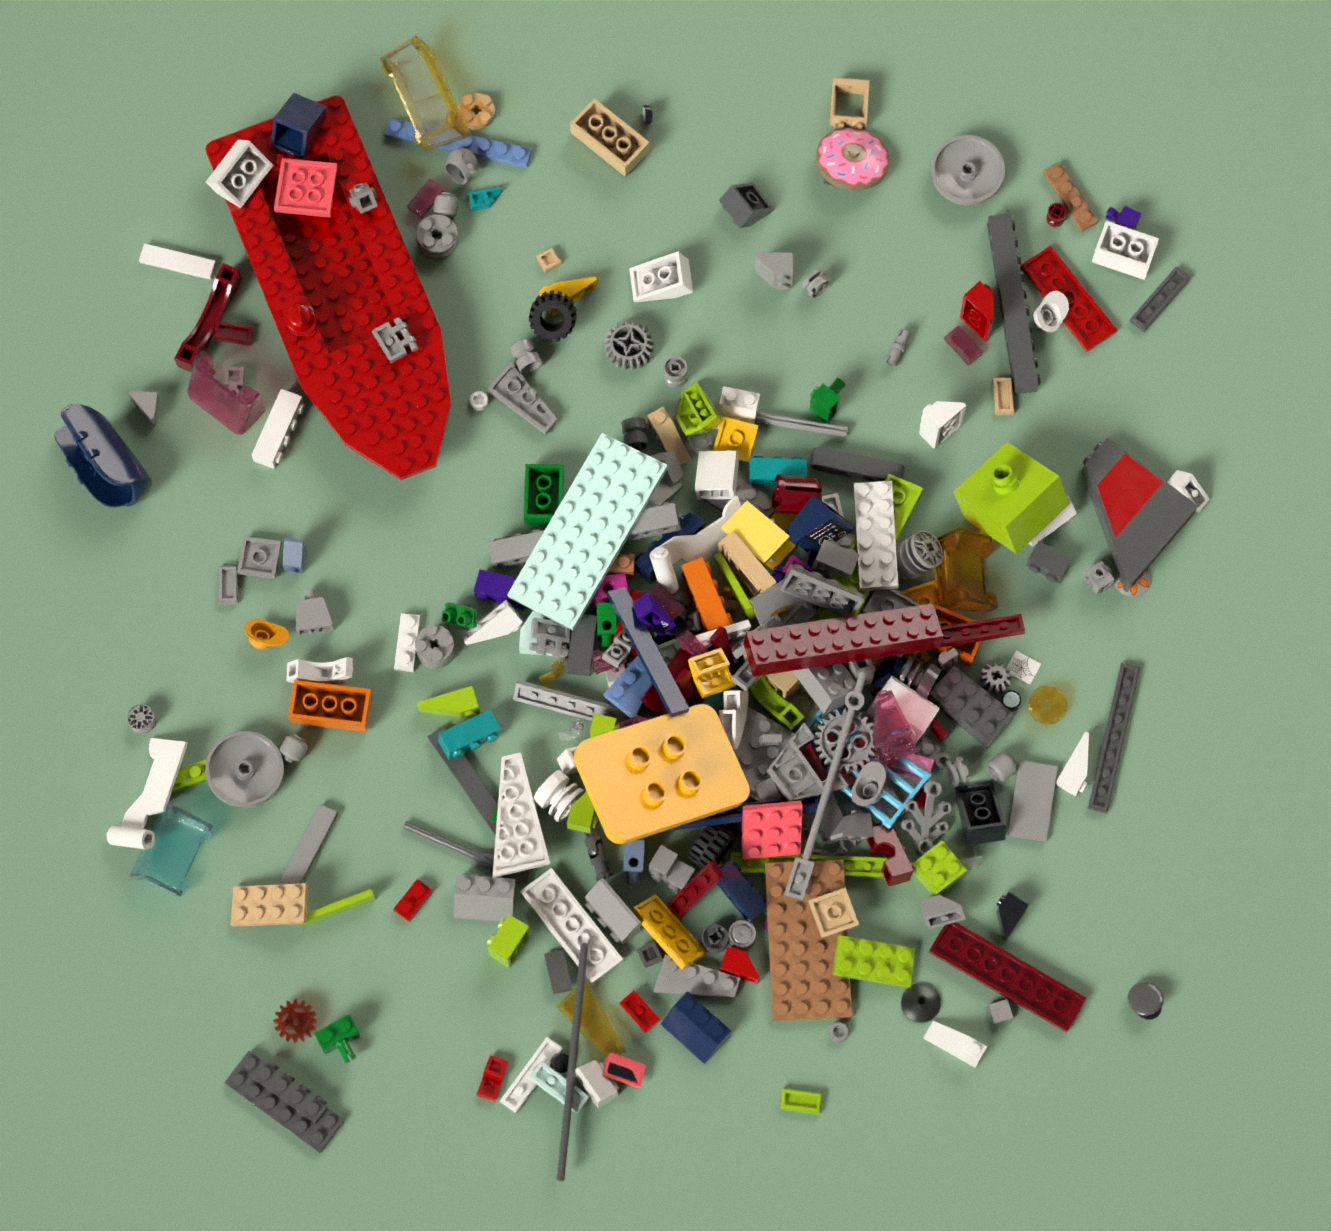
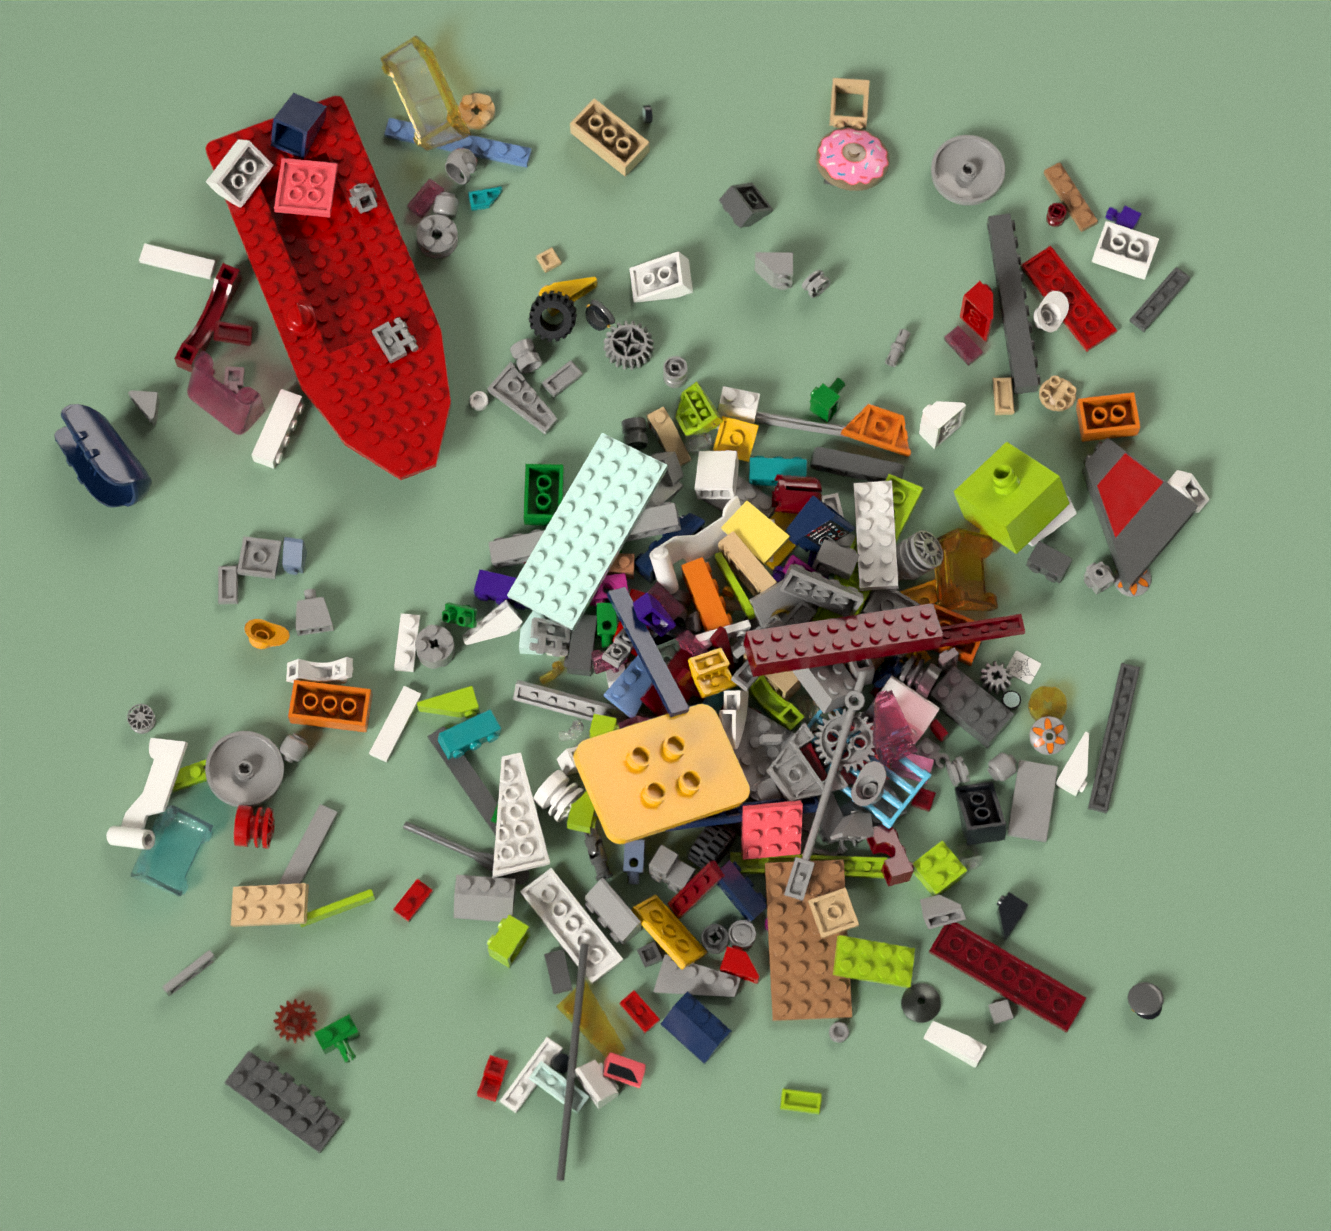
(189, 973): none -> light grey tile
(251, 826): none -> red wheel
(395, 724): none -> white tile
(562, 379): none -> light grey tile
(598, 315): none -> piece
(879, 429): none -> orange wing
(927, 820): light grey plant -> none
(1041, 728): none -> light grey dish
(1057, 394): none -> tan dish
(1108, 417): none -> orange brick

